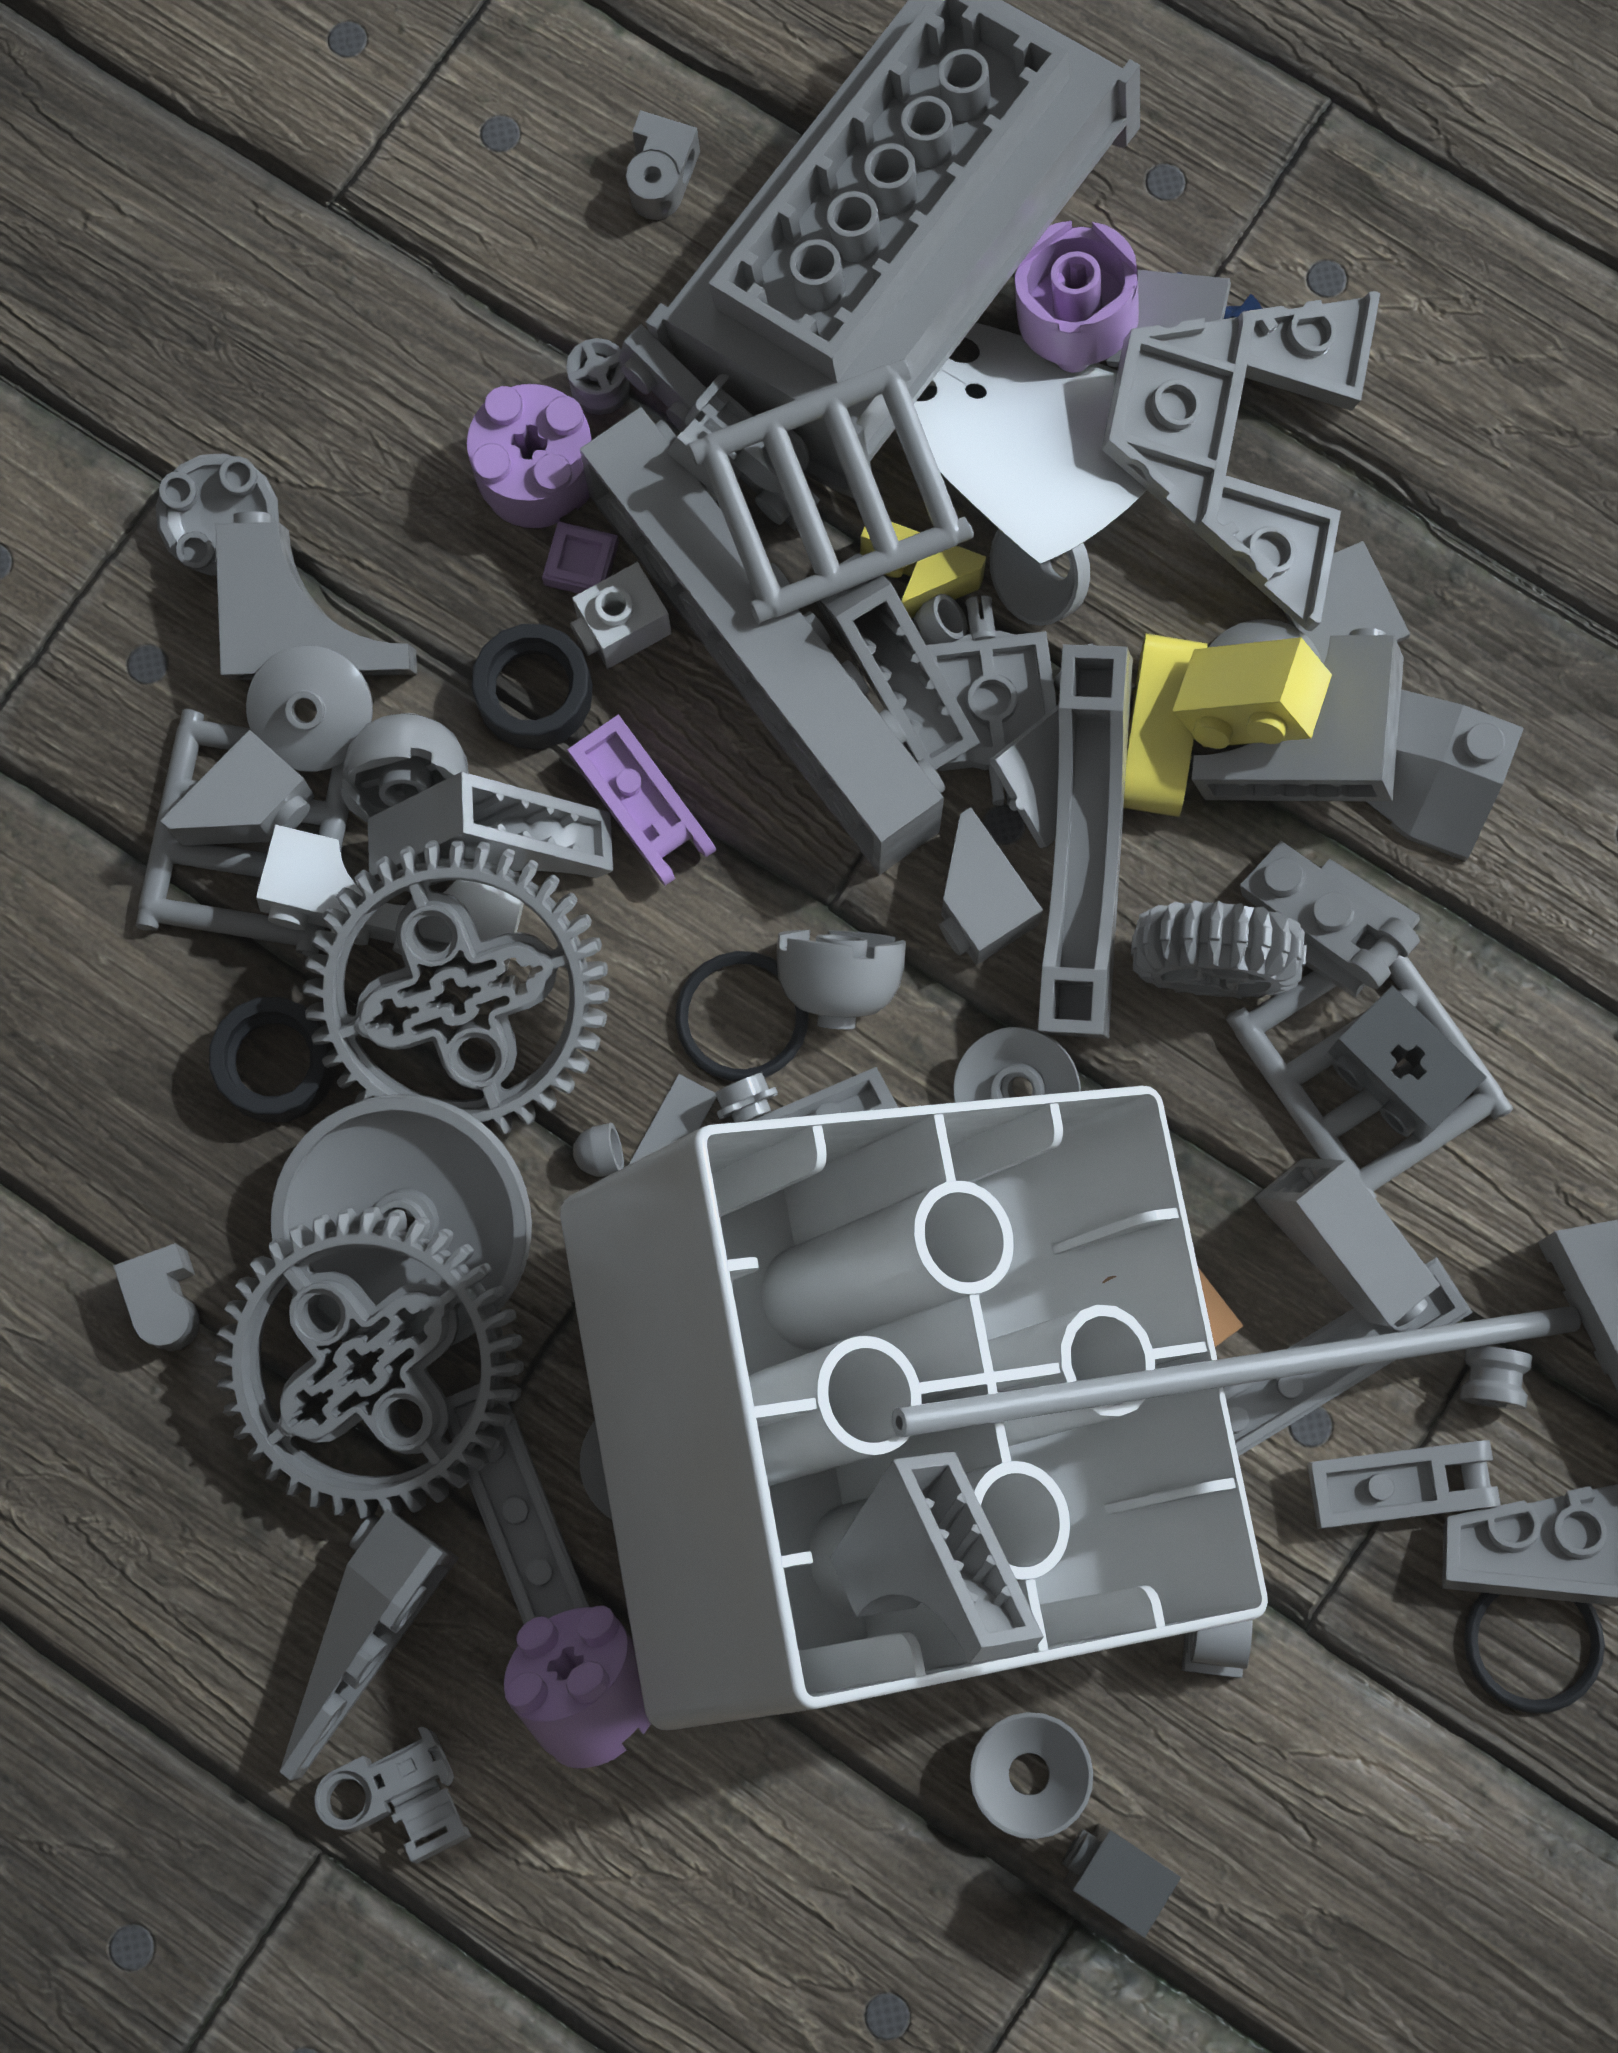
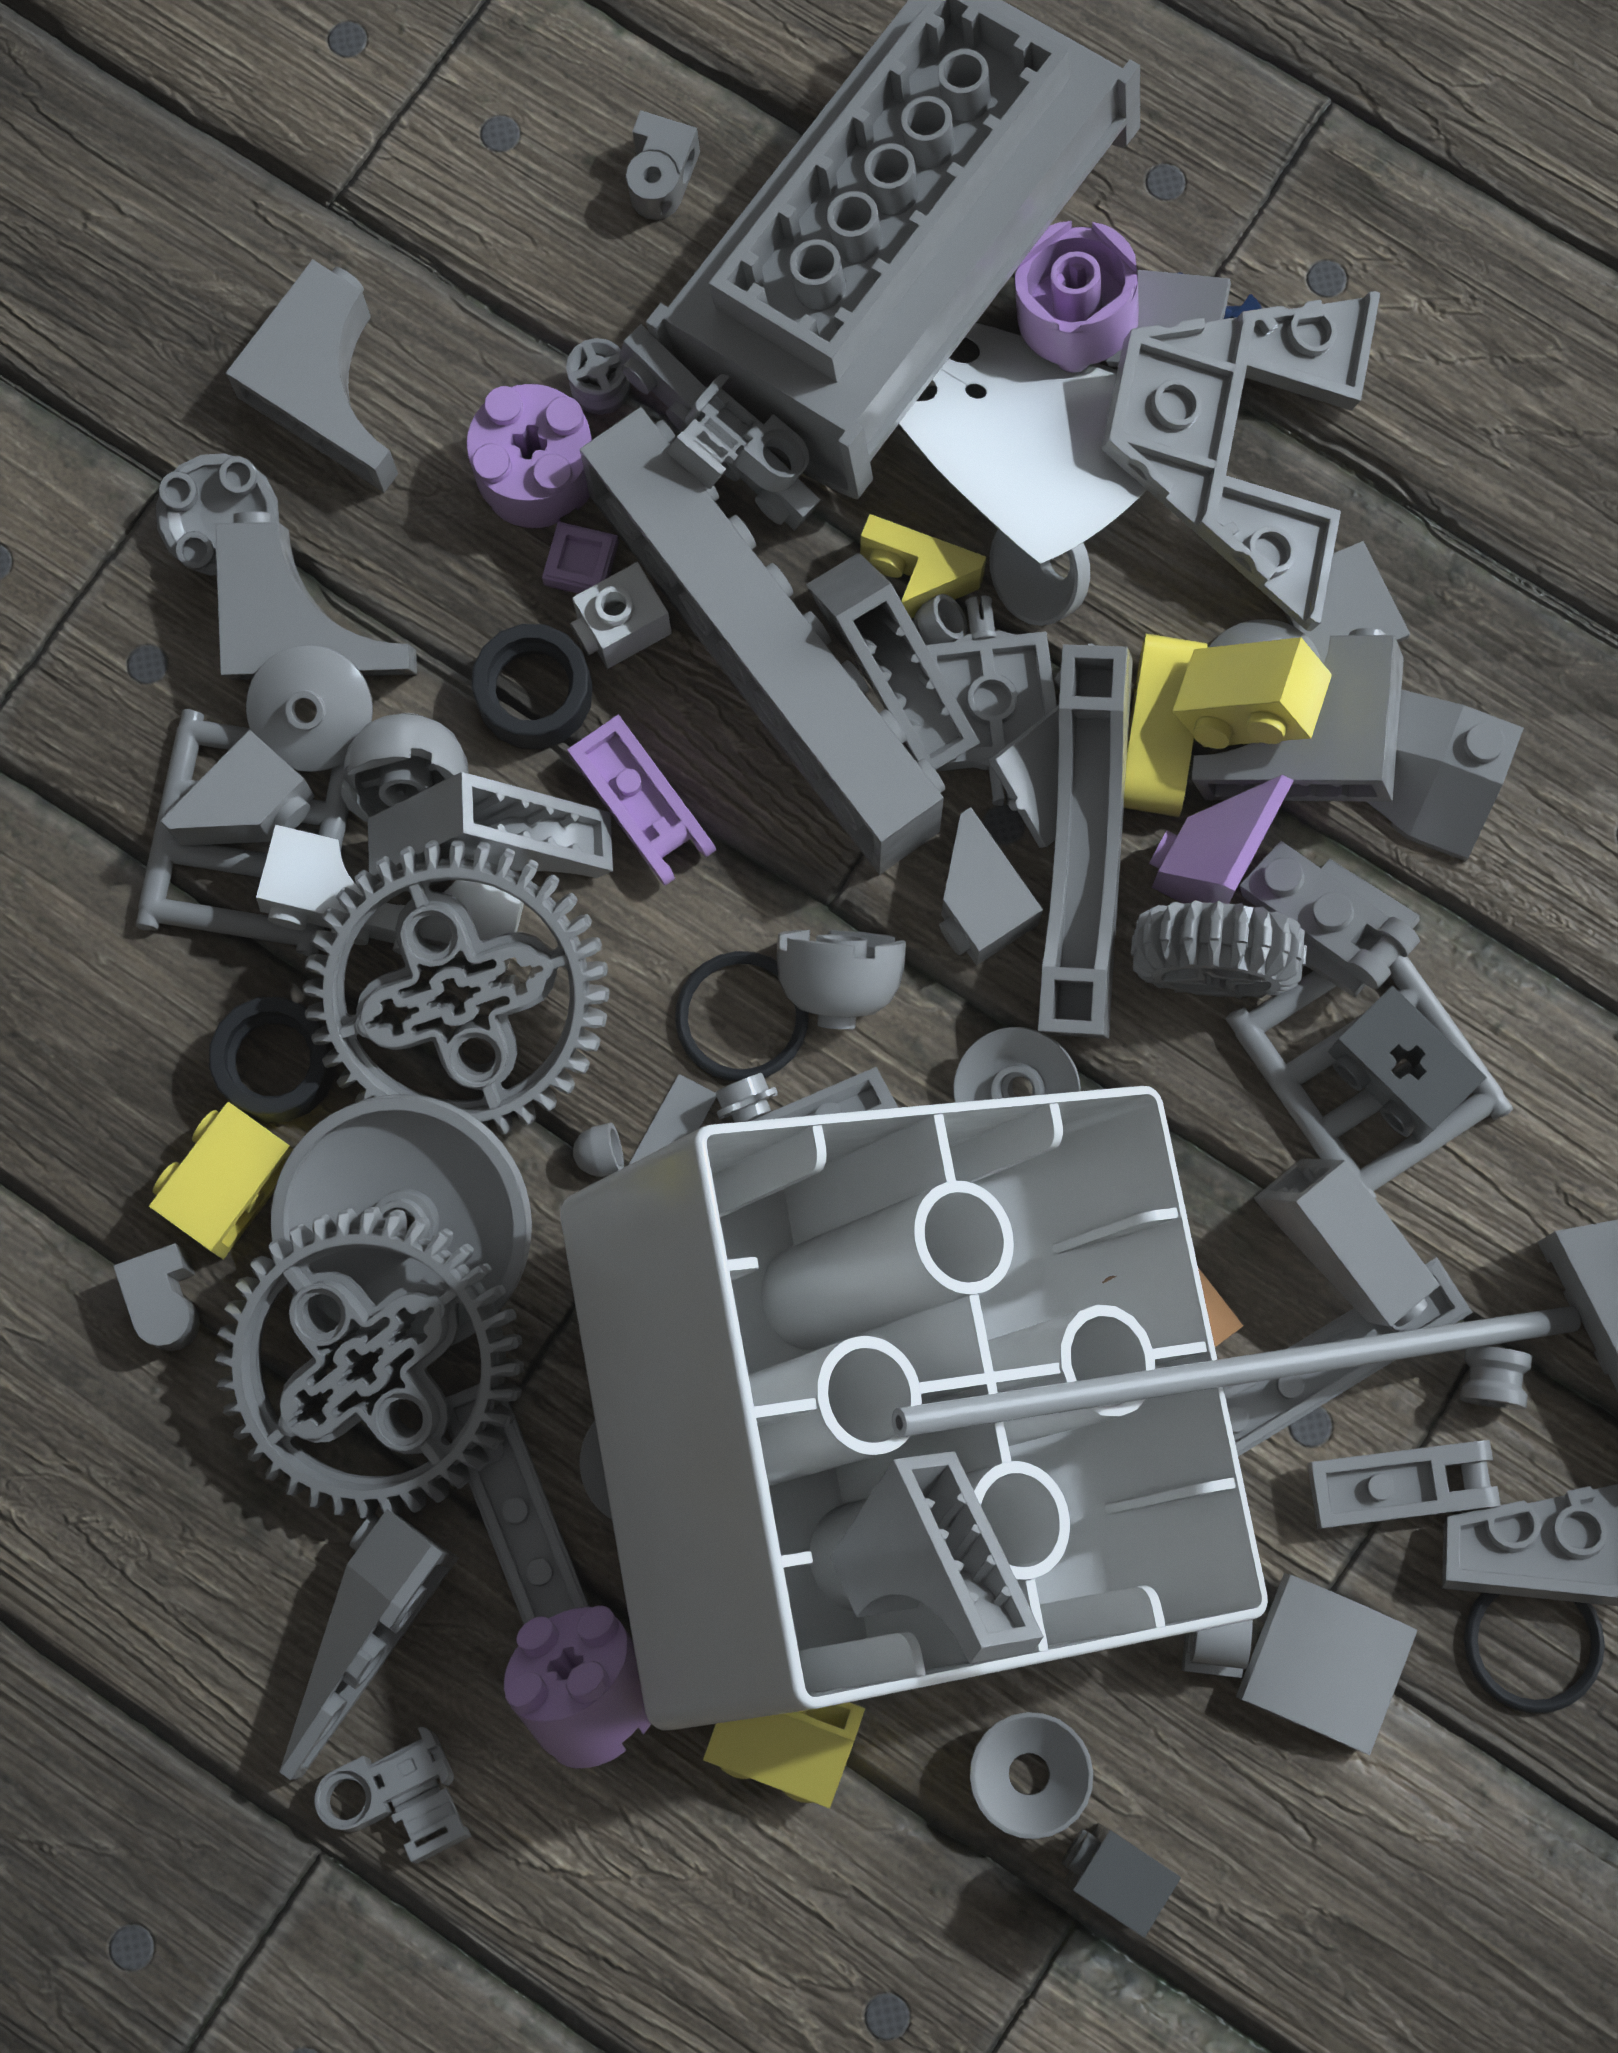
(221, 1179): none -> light yellow brick
(300, 371): none -> light grey arch
(772, 429): light grey bar -> none
(790, 1751): none -> light yellow brick
(1217, 845): none -> lavender slope
(1326, 1663): none -> light grey slope

